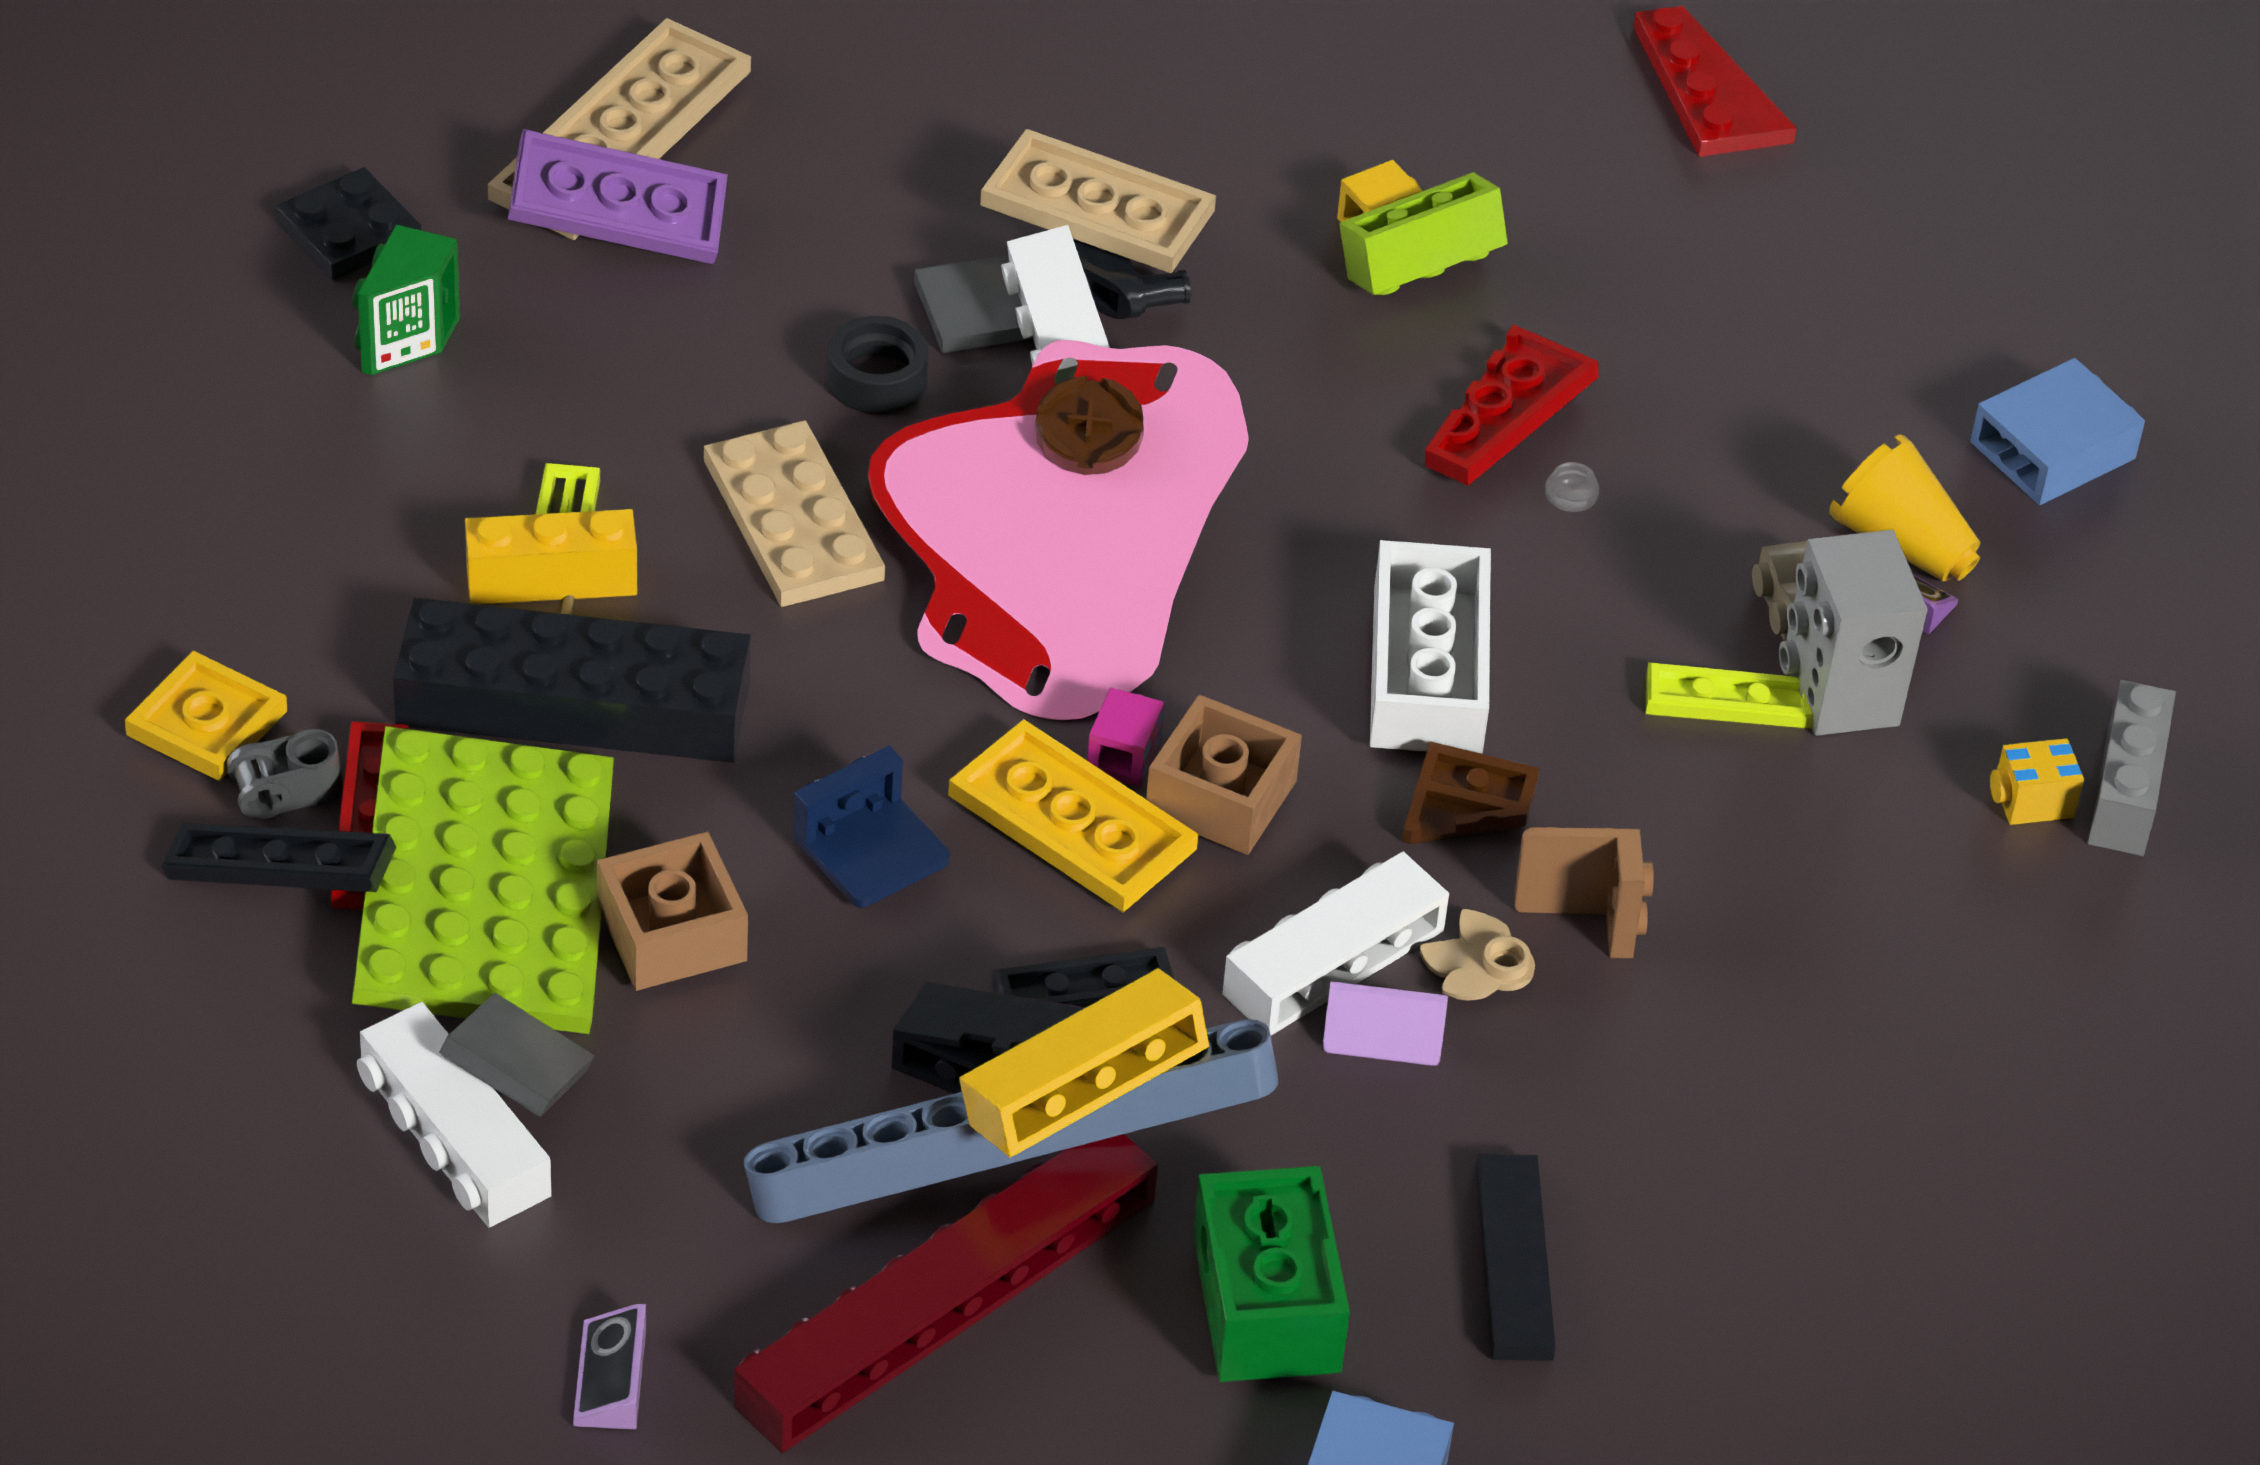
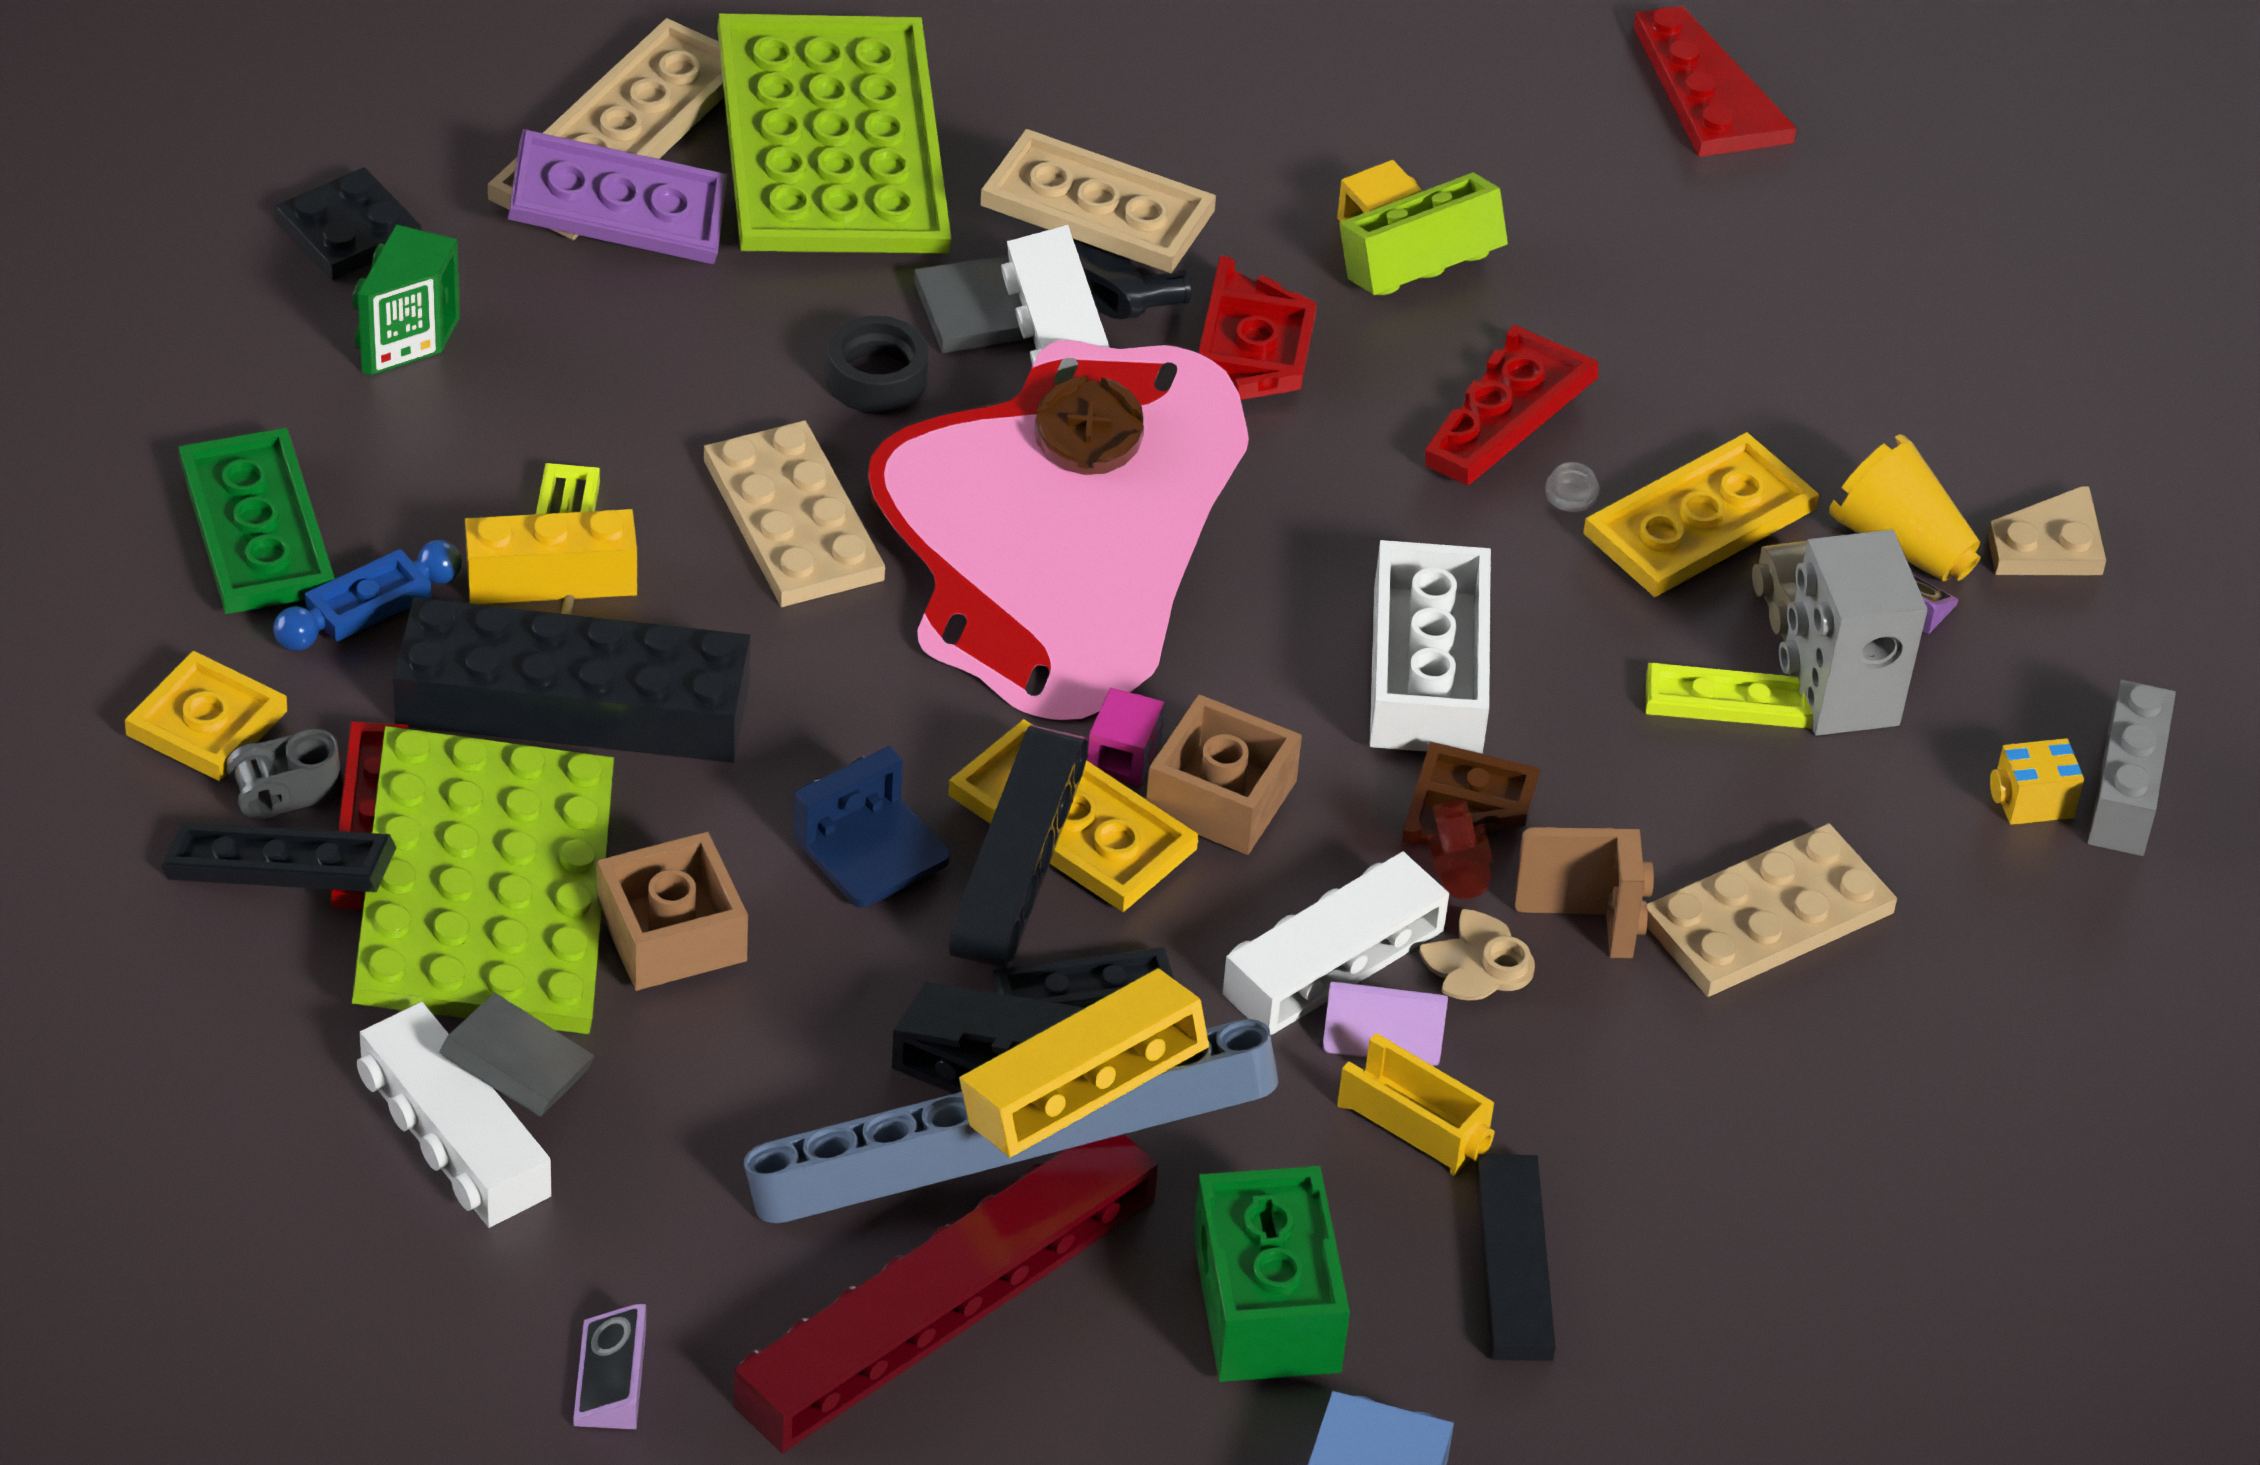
(255, 519): none -> green plate
(367, 595): none -> blue plate
(832, 134): none -> lime plate
(1018, 847): none -> black beam
(1257, 332): none -> red wing
(1418, 1104): none -> yellow window
(1460, 851): none -> clear red hips
(1700, 514): none -> yellow plate
(1769, 909): none -> tan plate
(2049, 538): none -> tan wing
(2057, 431): medium blue brick -> none

